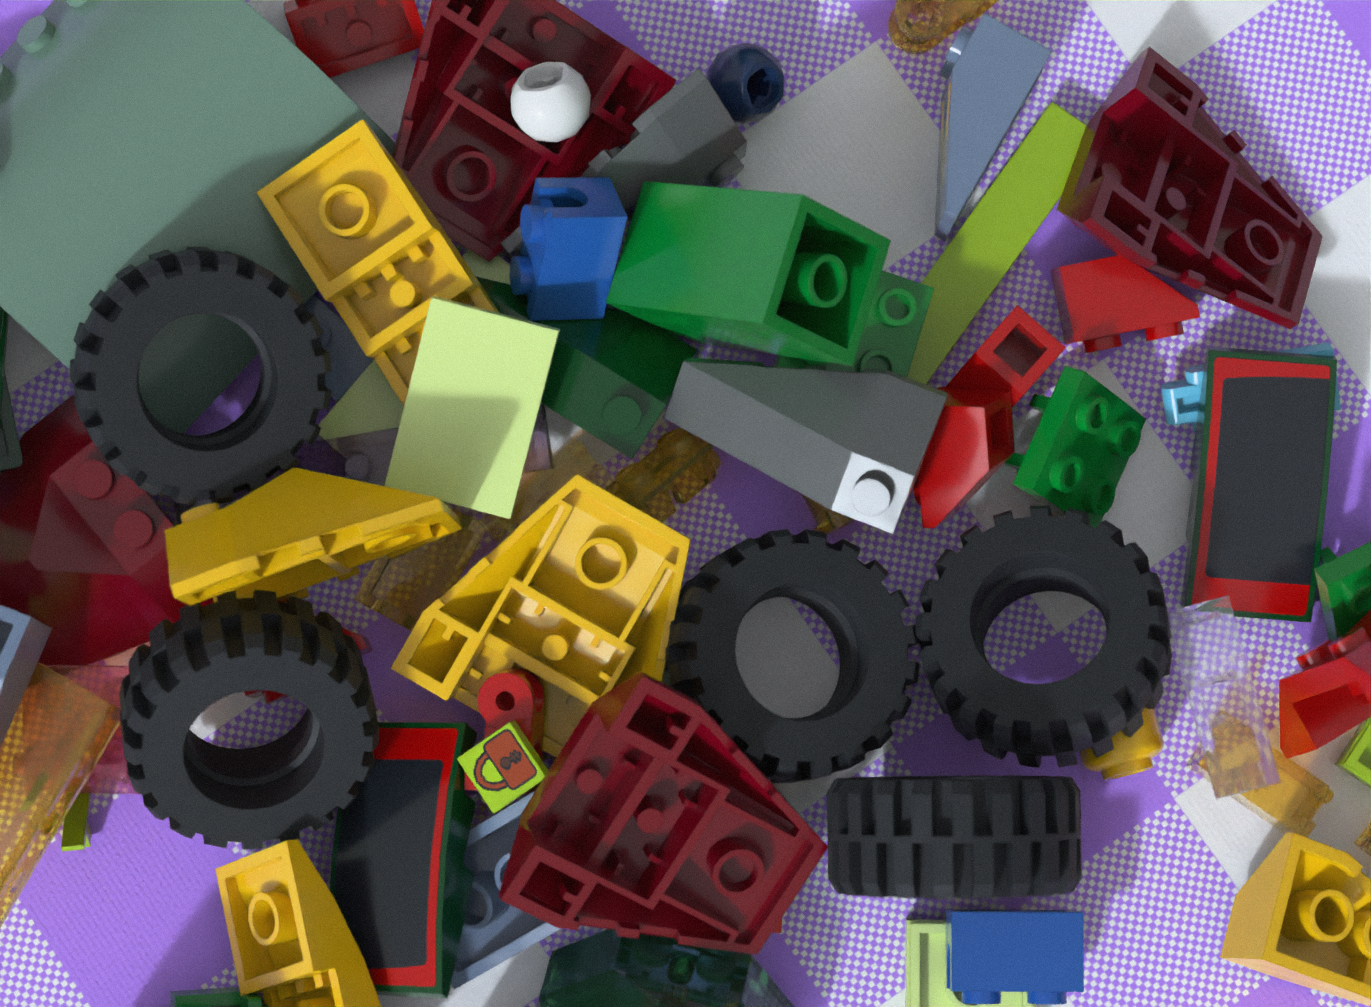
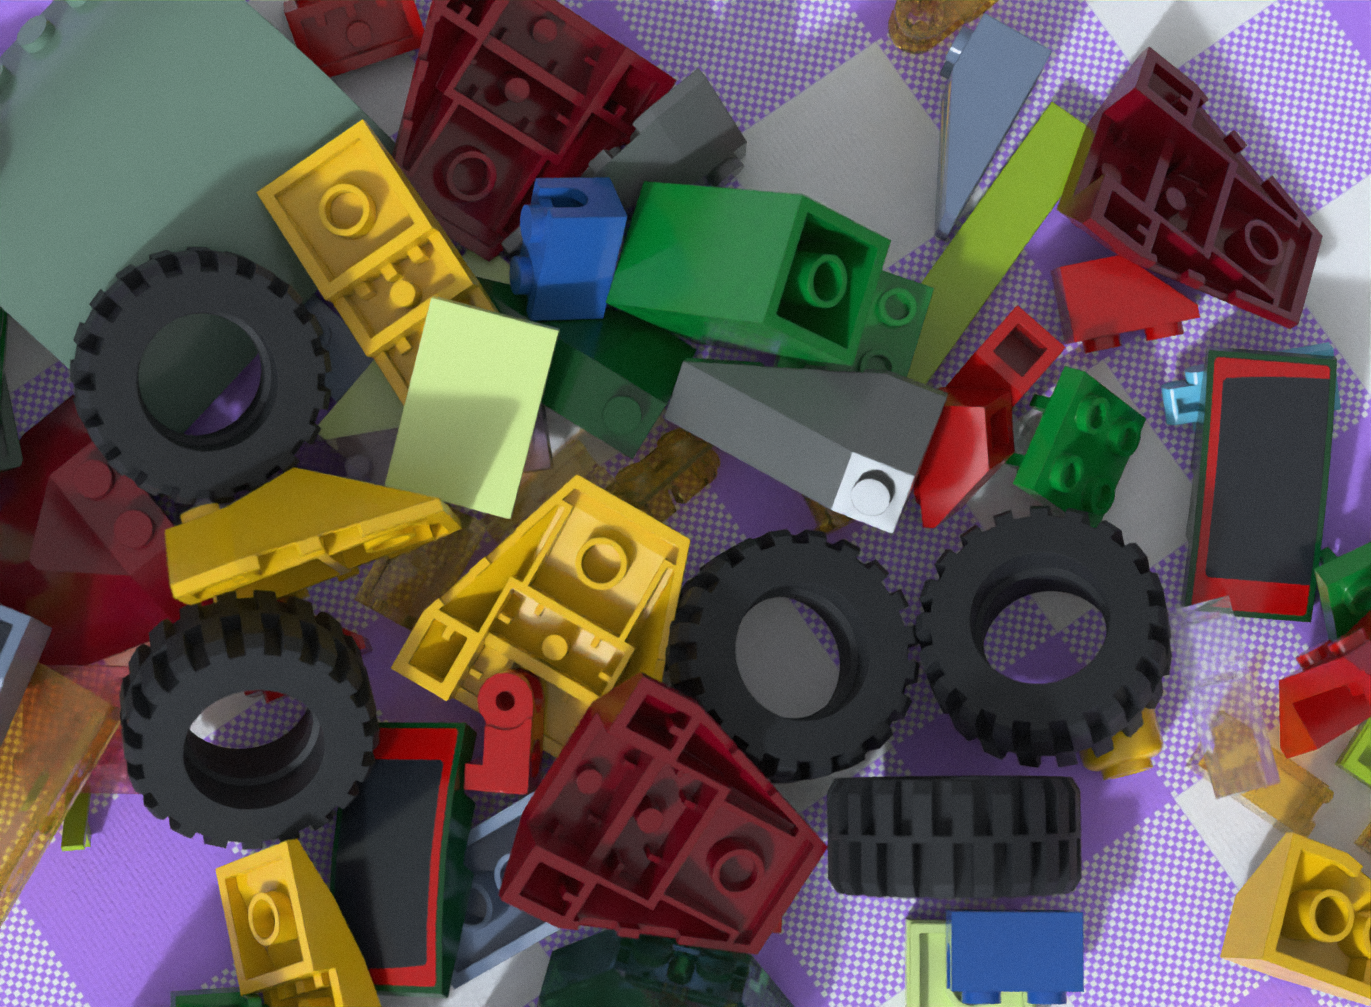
(503, 766): tile -> none
(550, 101): white piece -> none
(747, 81): dark blue piece -> none

